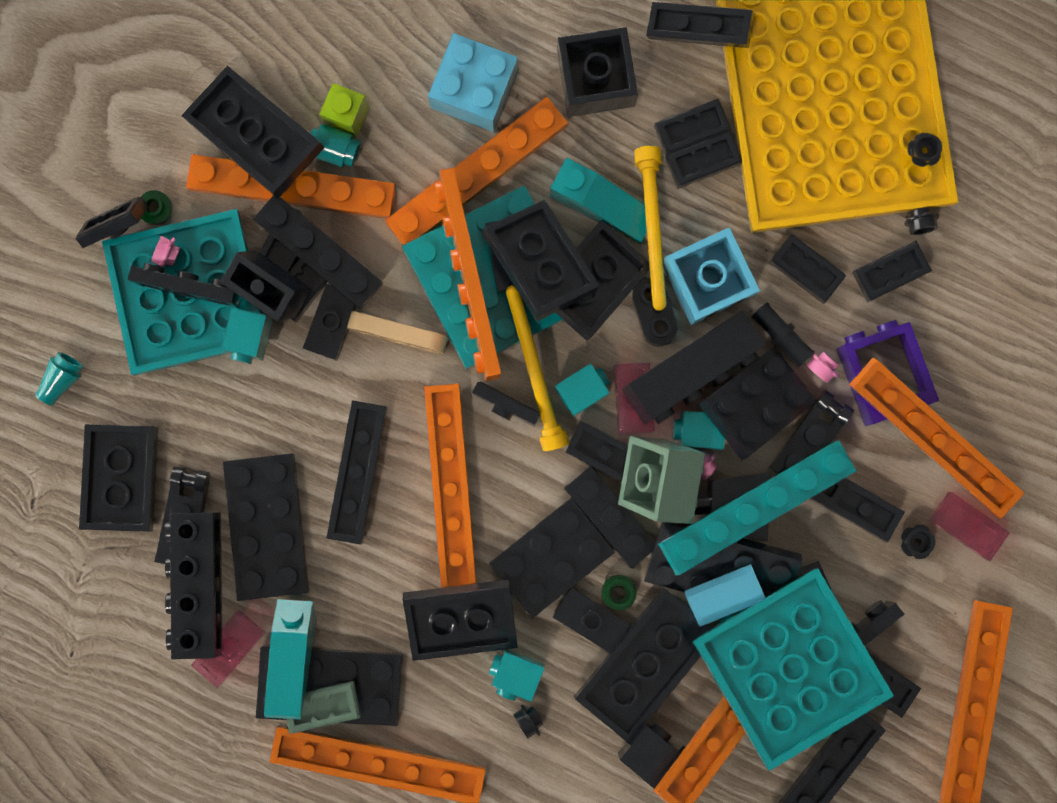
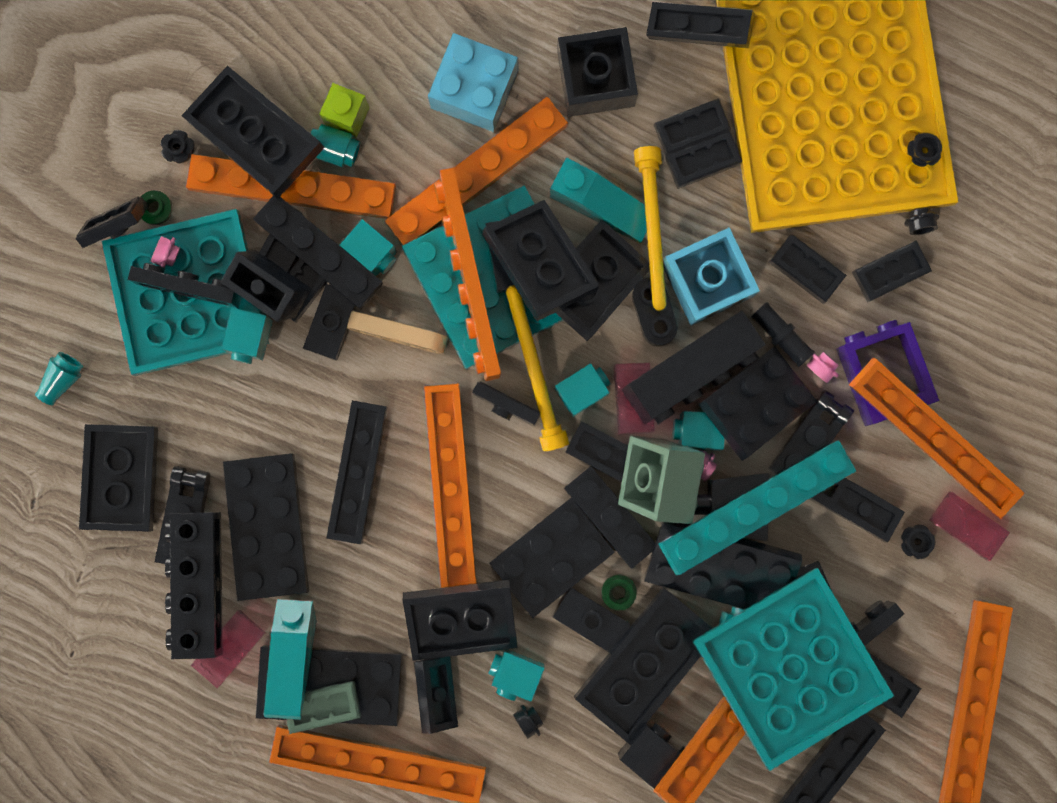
(183, 153): none -> black plate
(370, 248): none -> teal brick
(436, 695): none -> black plate
(724, 595): medium azure tile -> none

